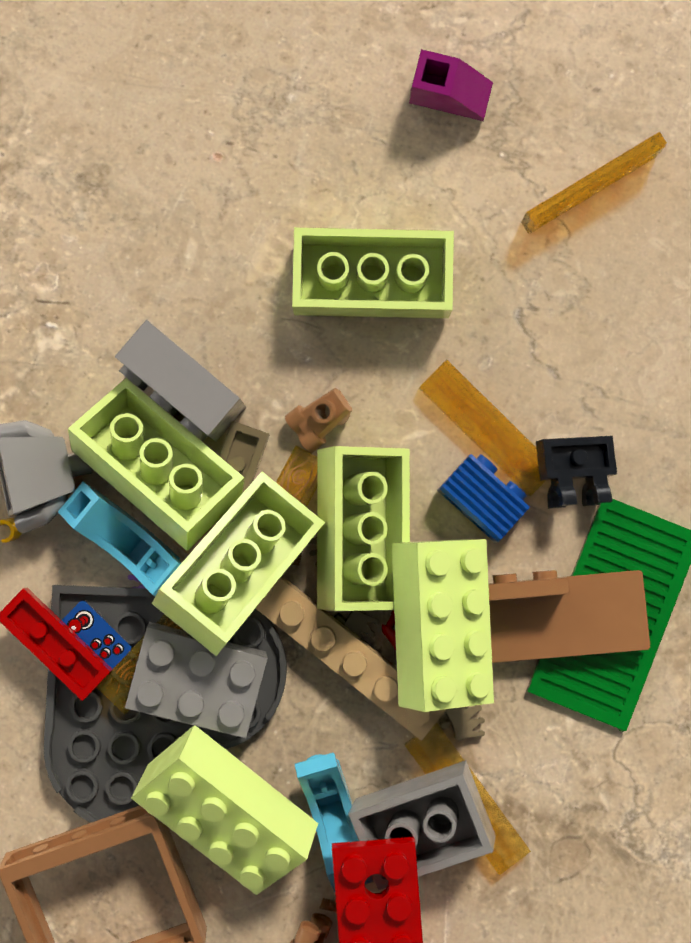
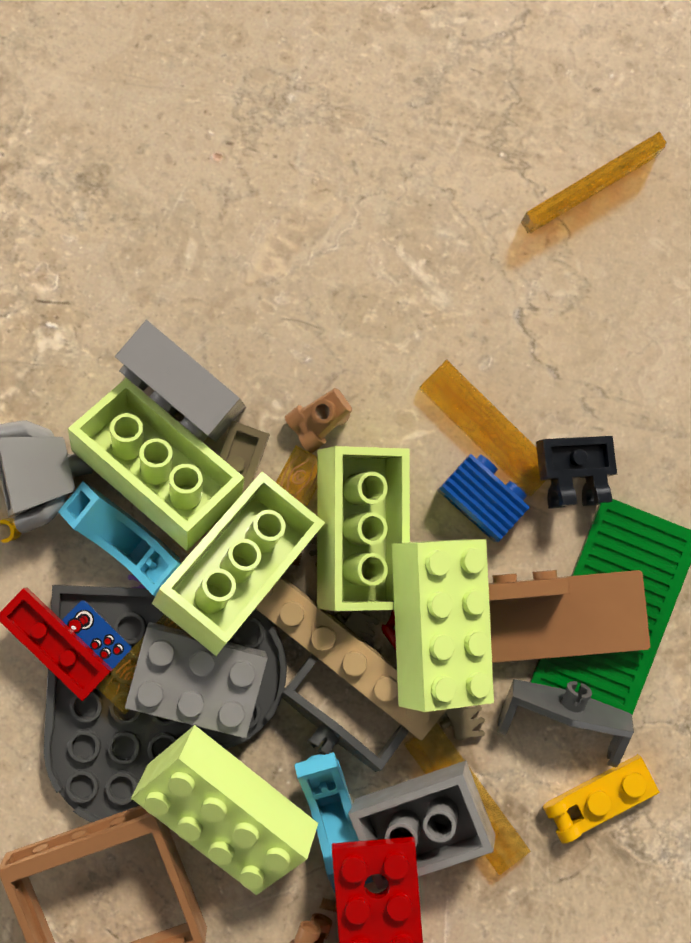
(331, 731): none -> dark grey piece
(373, 272): yellowish green brick -> none
(450, 86): magenta slope -> none
(572, 709): none -> dark grey piece
(601, 798): none -> yellow plate

